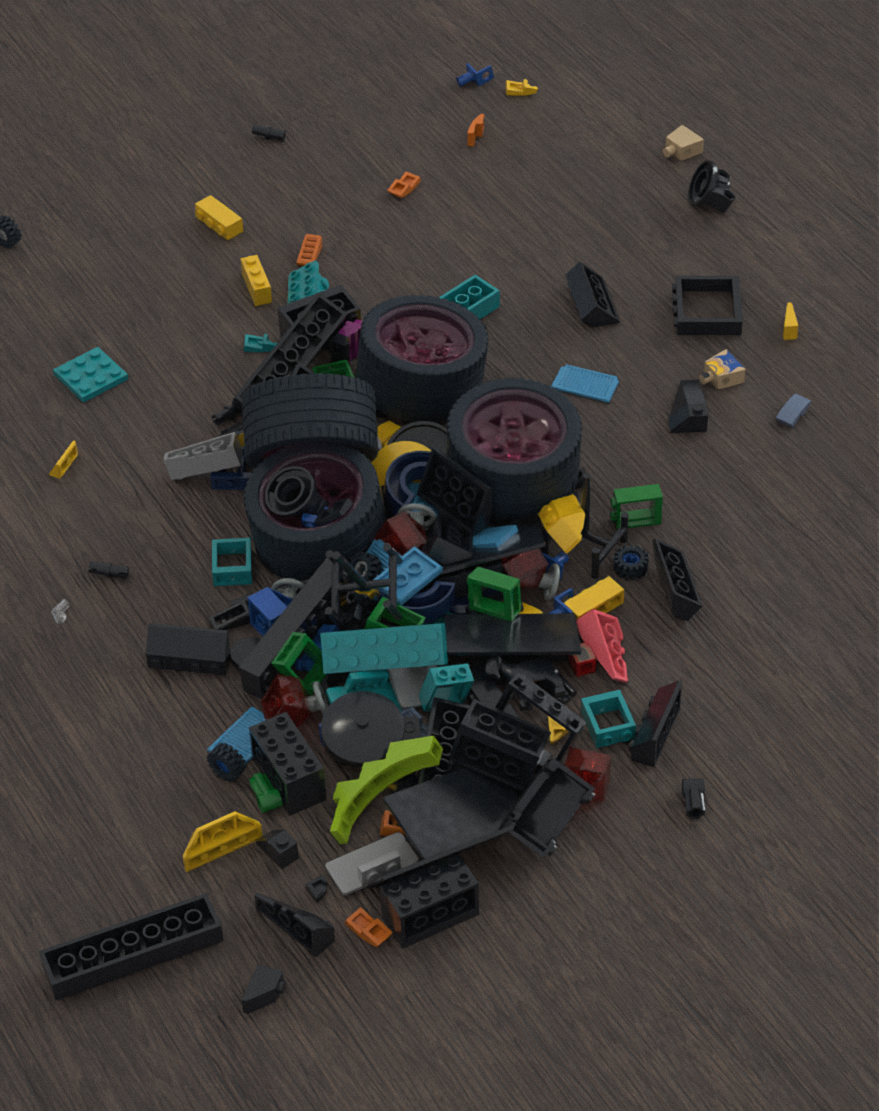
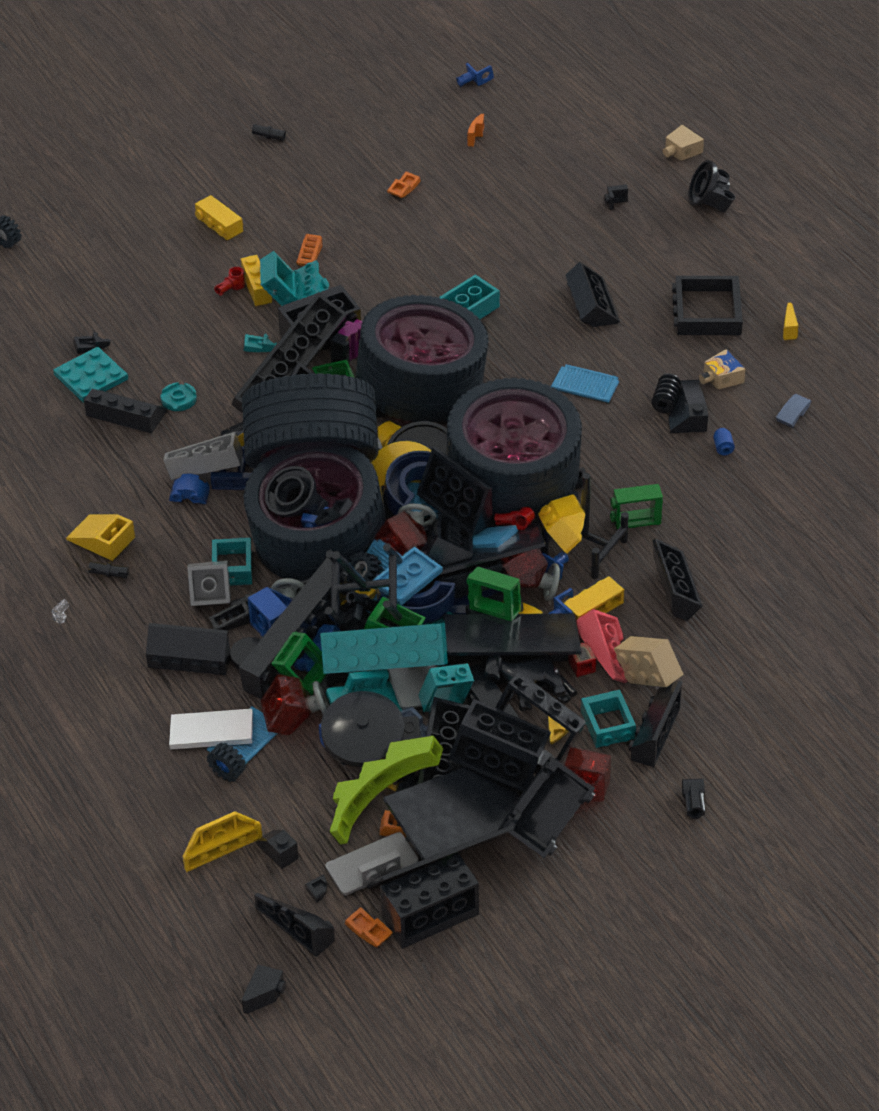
(65, 461): yellow slope -> none
(86, 343): none -> black slope
(103, 534): none -> yellow slope
(123, 410): none -> black slope
(131, 946): black brick -> none
(178, 396): none -> teal tile
(189, 487): none -> blue cylinder
(209, 583): none -> light grey brick
(211, 728): none -> white tile
(228, 412): black pin -> none
(234, 280): none -> red pin
(266, 795): green piece -> none
(277, 276): none -> teal window
(288, 763): black brick -> none
(515, 518): none -> red pin
(519, 89): yellow slope -> none
(616, 194): none -> black bracket
(632, 555): black bush -> none
(648, 661): none -> tan brick
(666, 393): none -> black piece
(723, 441): none -> blue brick

